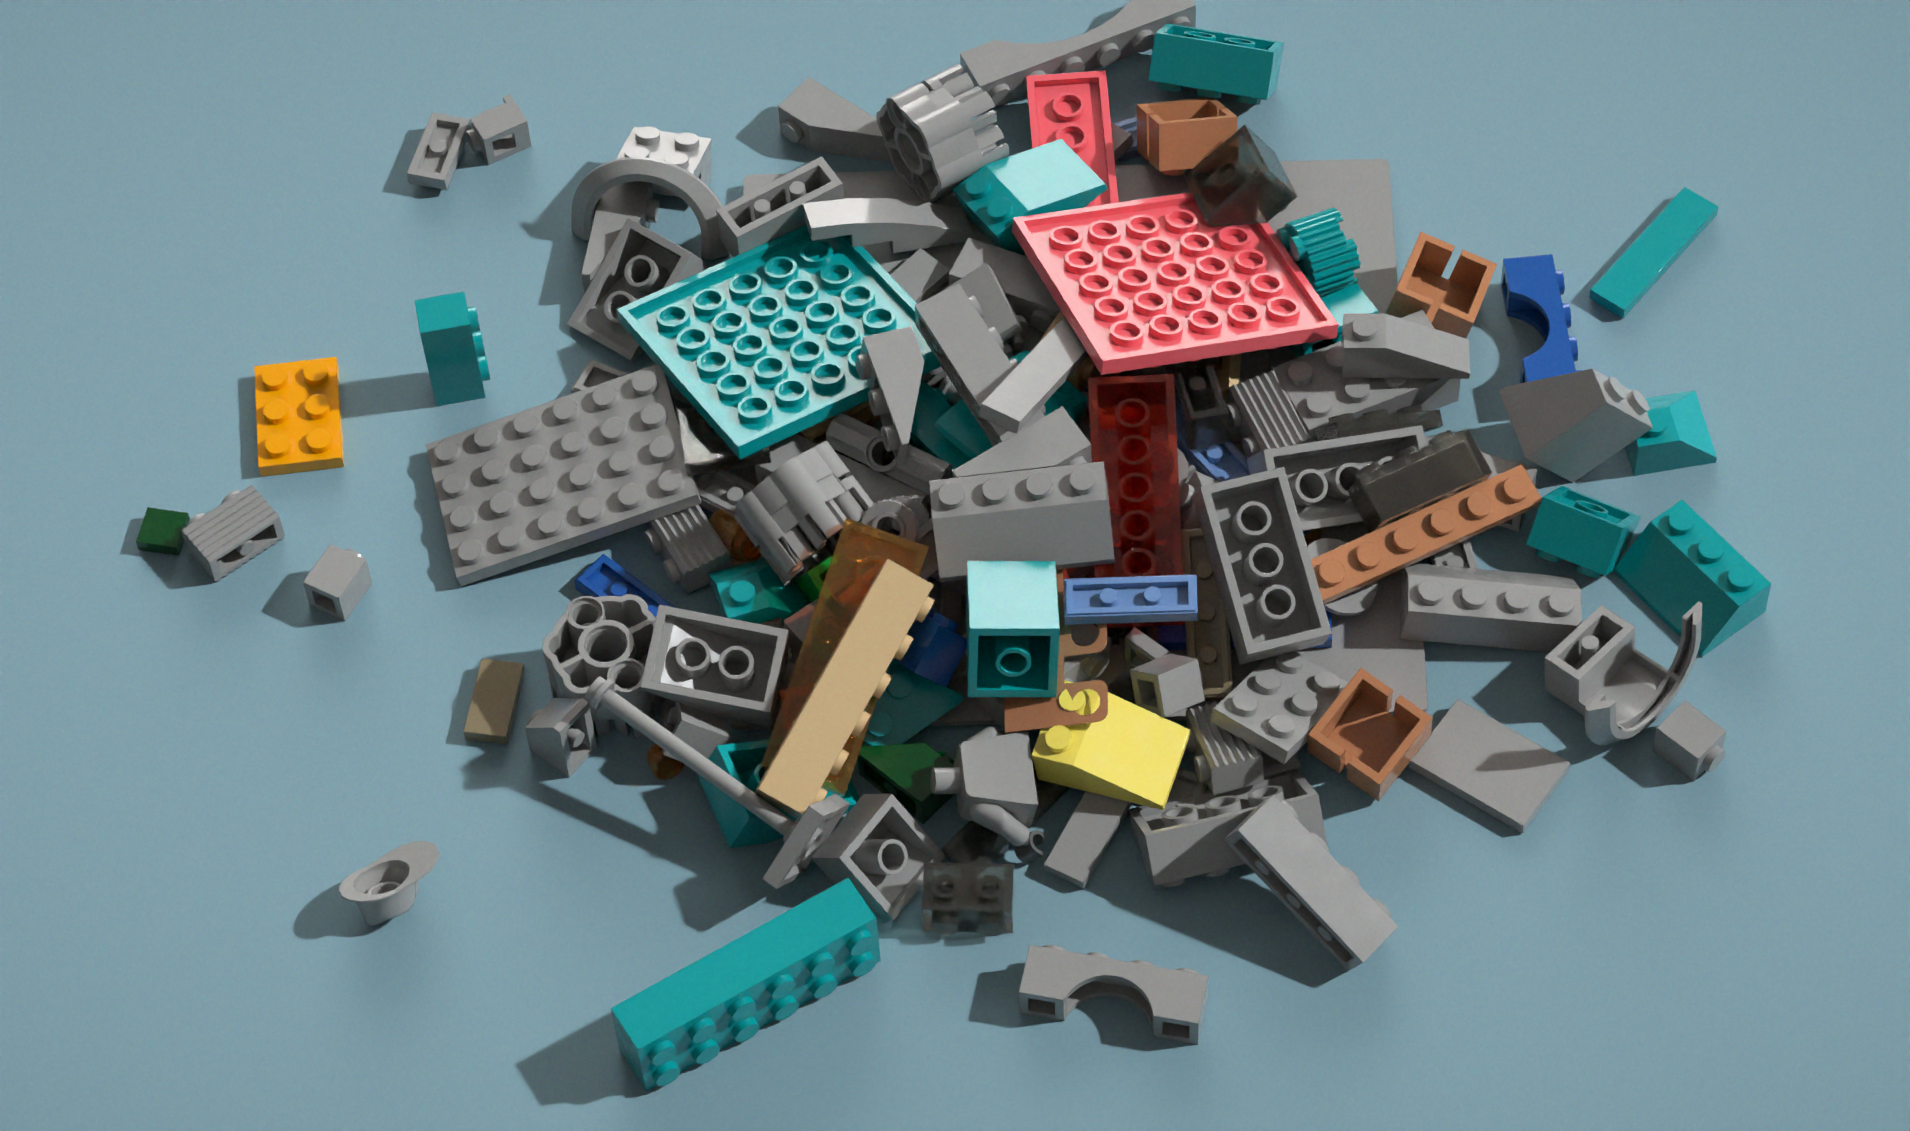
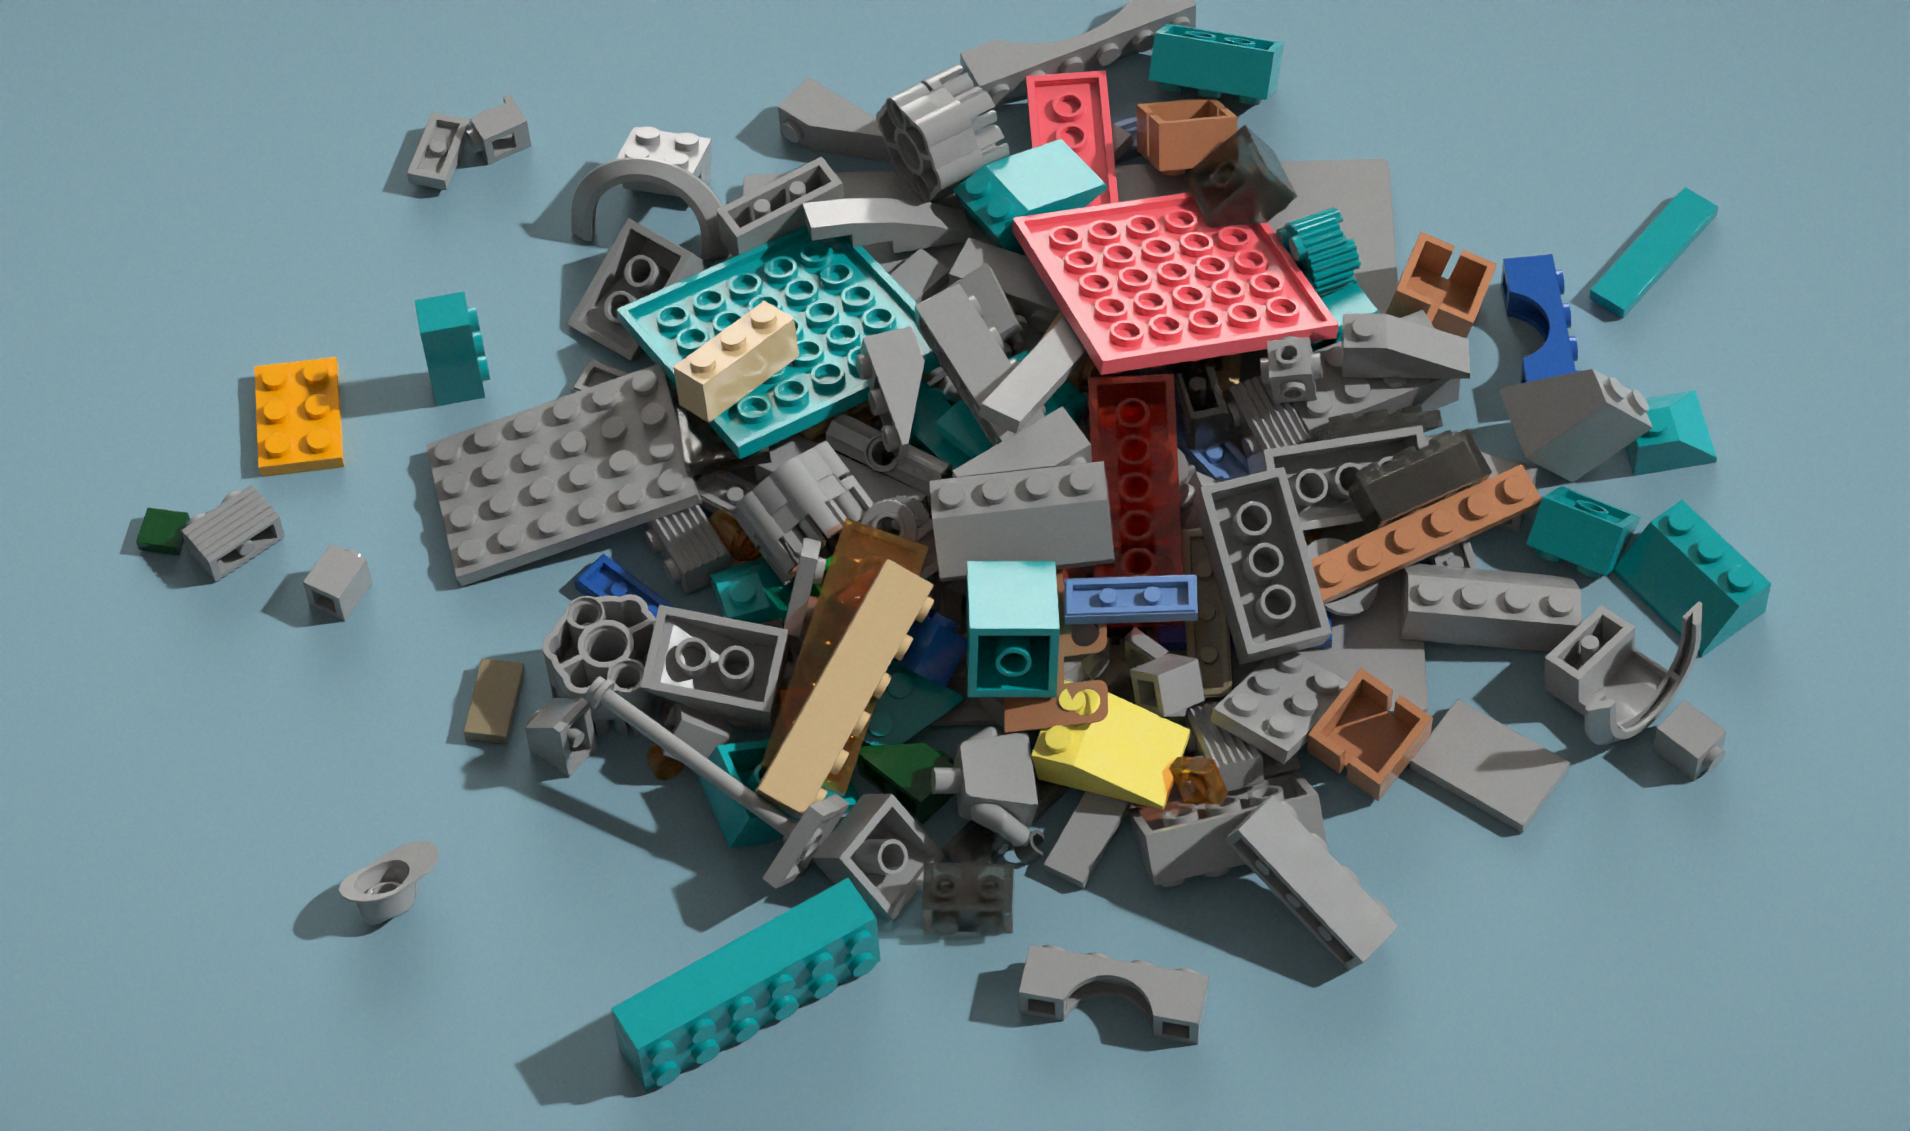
(613, 209): light grey slope -> none
(736, 361): none -> tan brick
(809, 571): none -> light grey plate
(1198, 780): none -> clear orange plate
(1291, 369): none -> light grey brick

